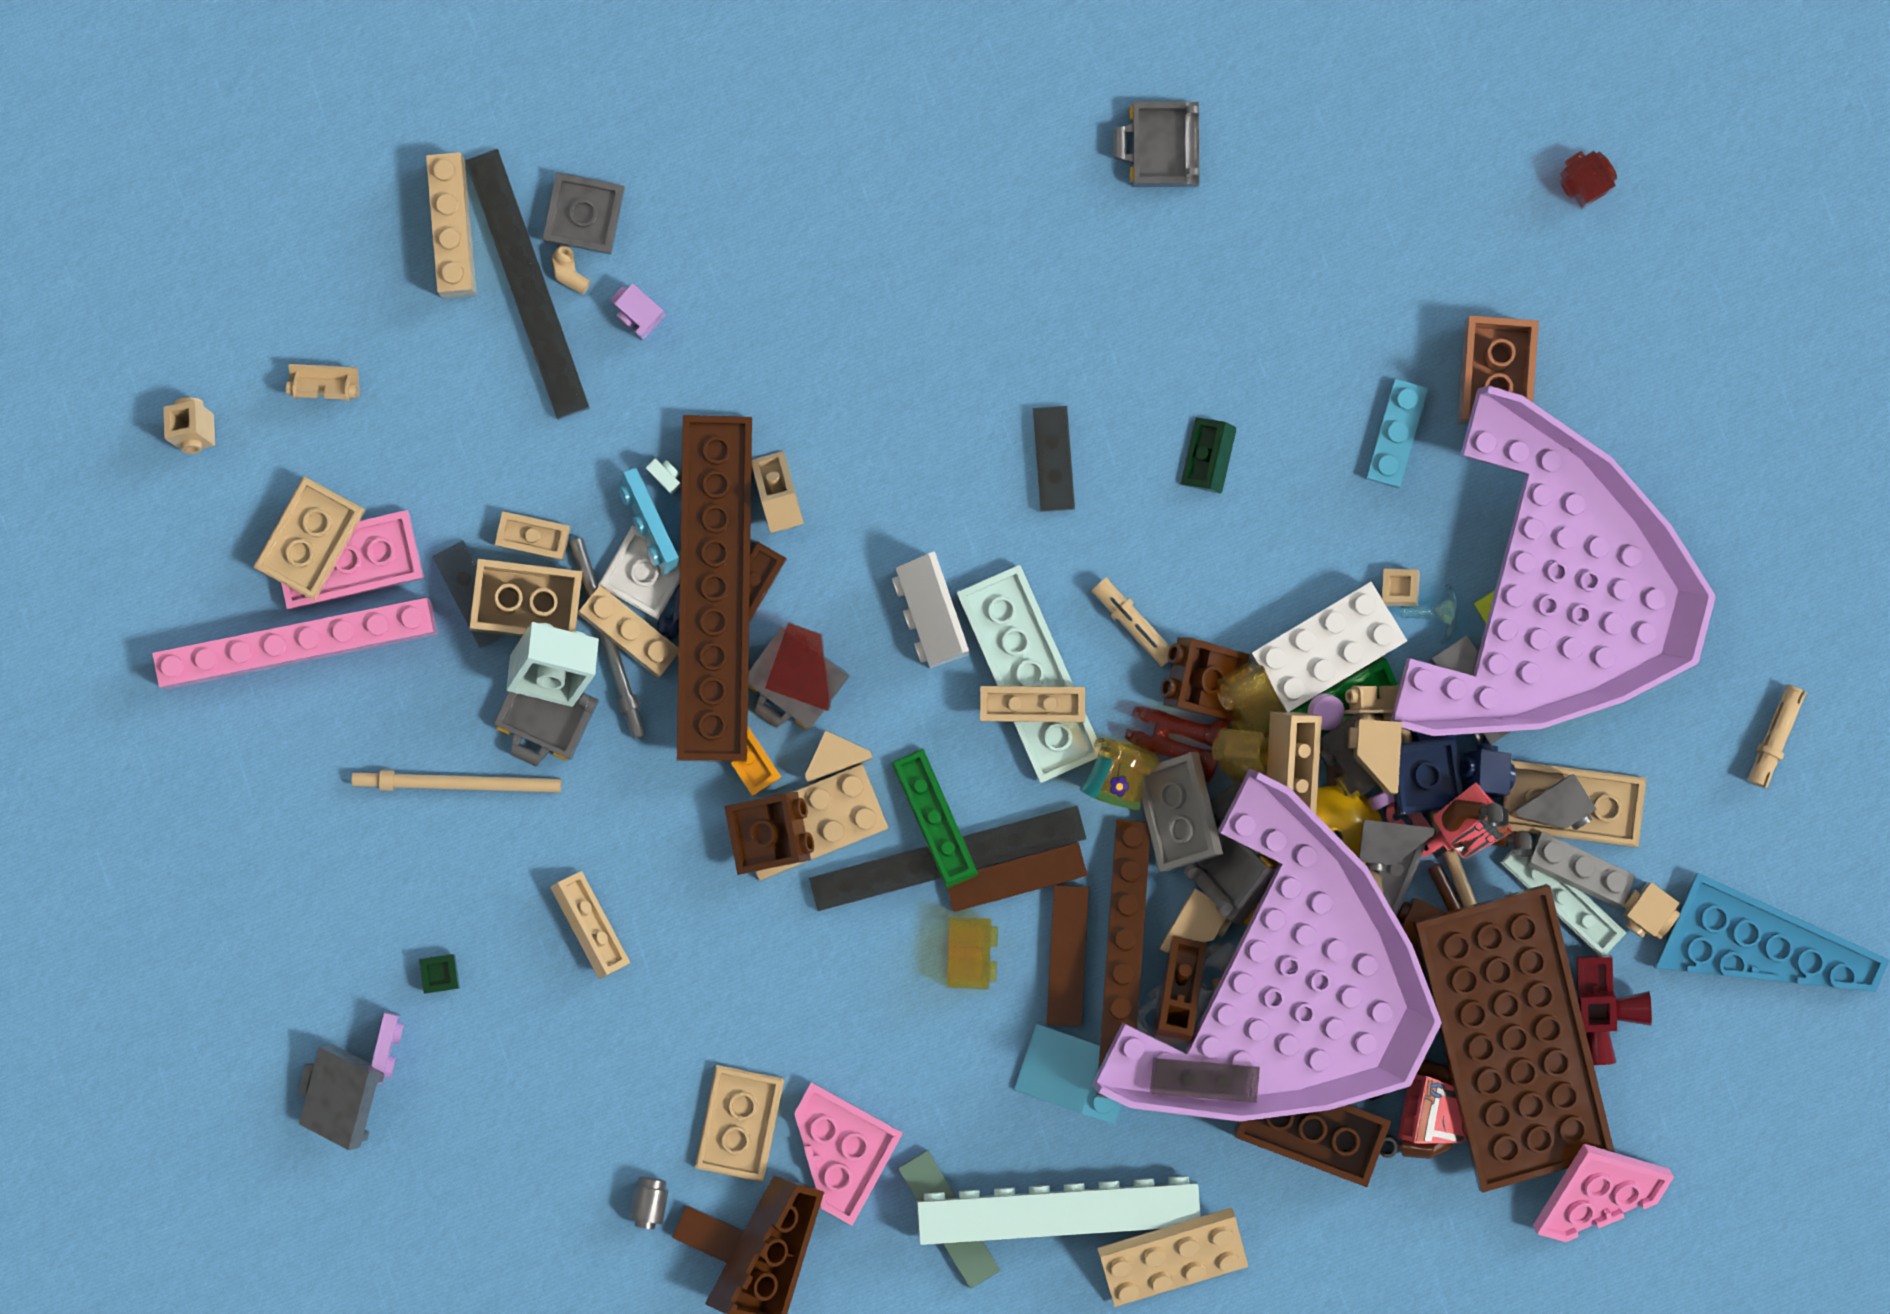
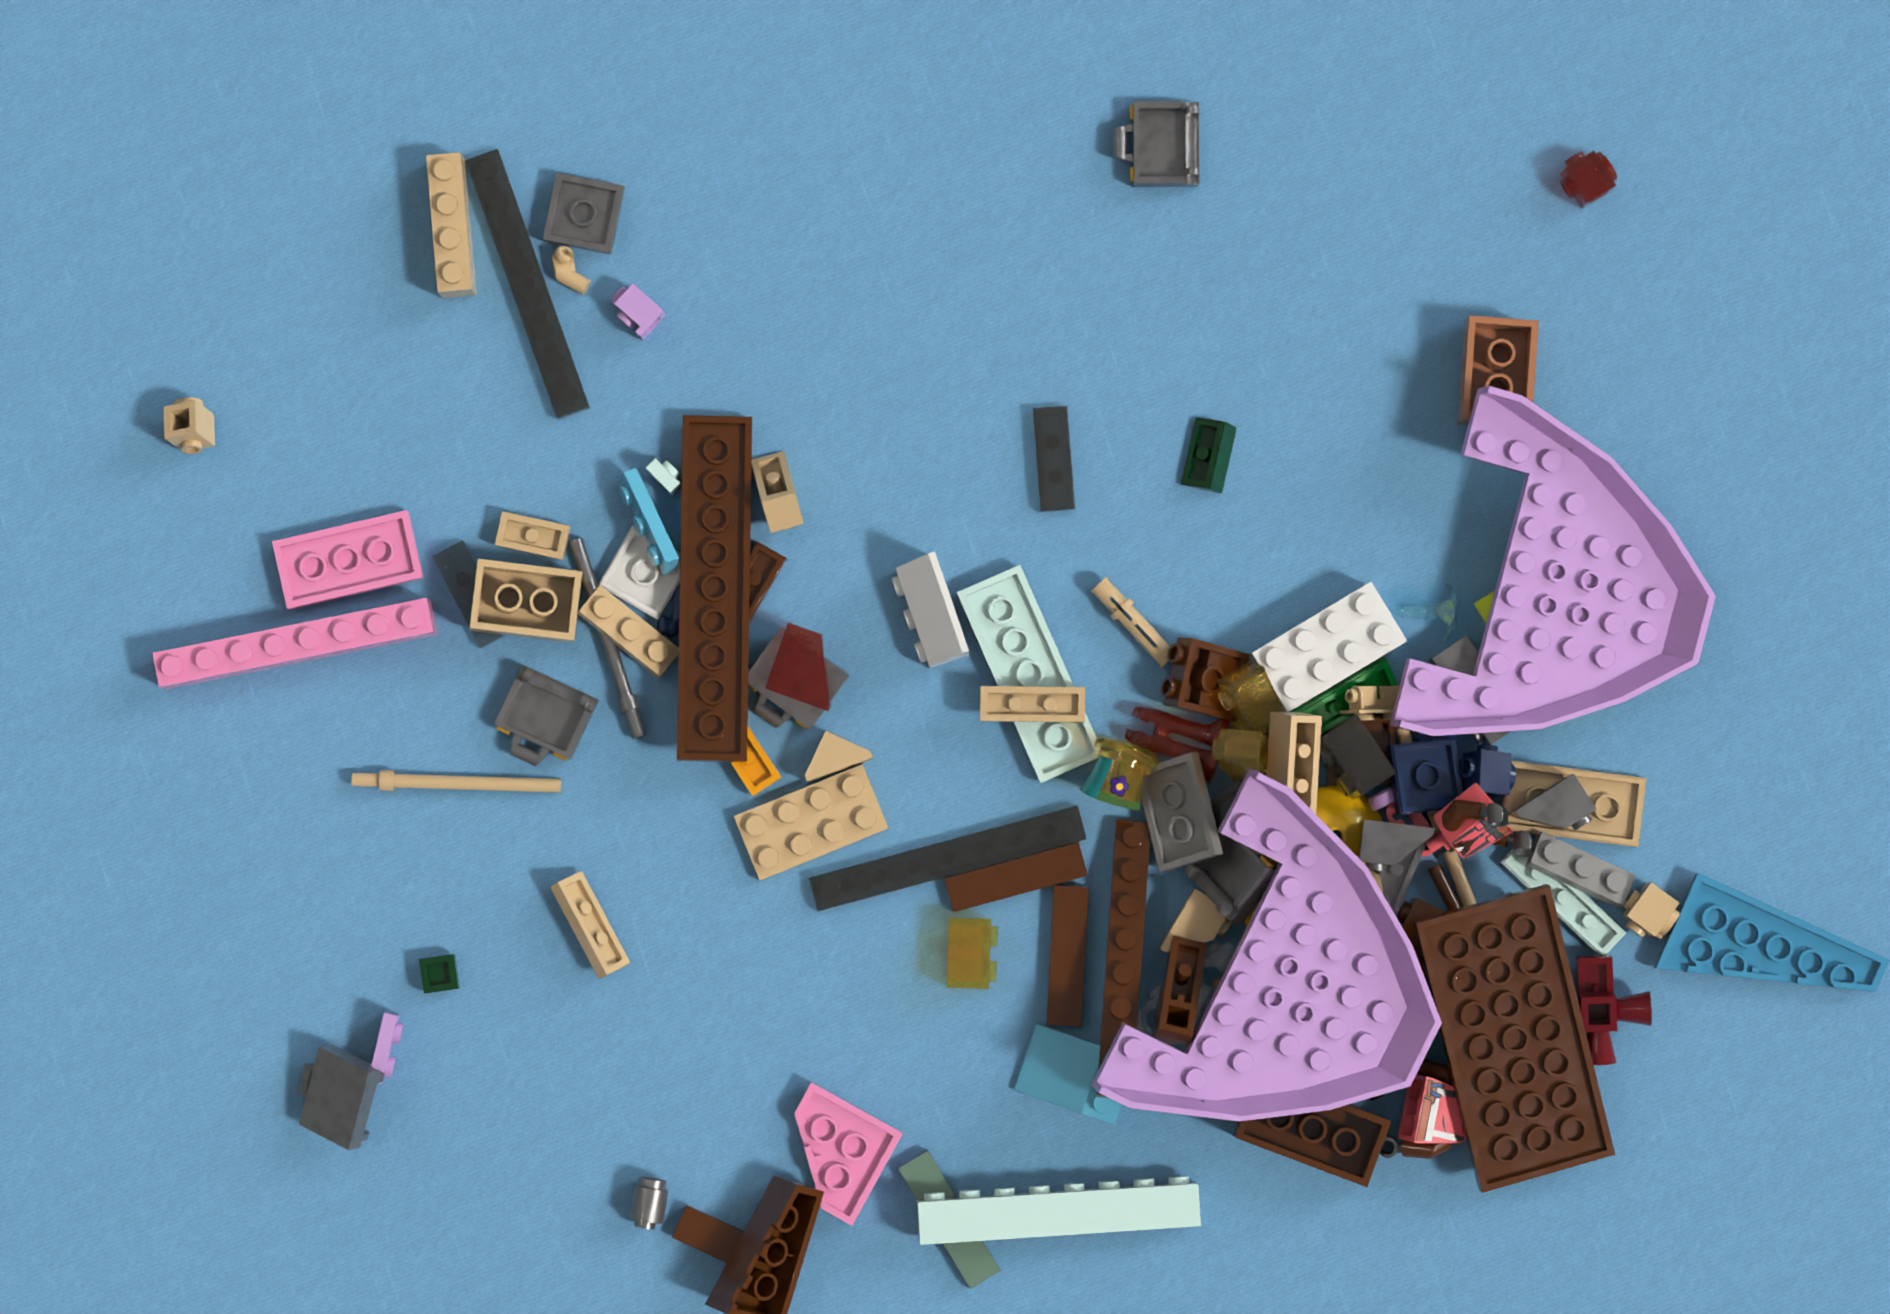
(309, 538): tan tile -> none
(316, 380): tan hinge -> none
(552, 664): light aqua brick -> none
(739, 1123): tan tile -> none
(769, 832): reddish brown plate -> none
(935, 818): green tile -> none
(1173, 1257): tan plate -> none
(1204, 1080): clear smoke tile -> none
(1329, 708): lavender tile -> none
(1378, 751): tan slope -> none
(1397, 433): medium azure plate -> none
(1400, 587): tan plate -> none
(1599, 1191): bright pink plate -> none
(1774, 742): tan pin -> none

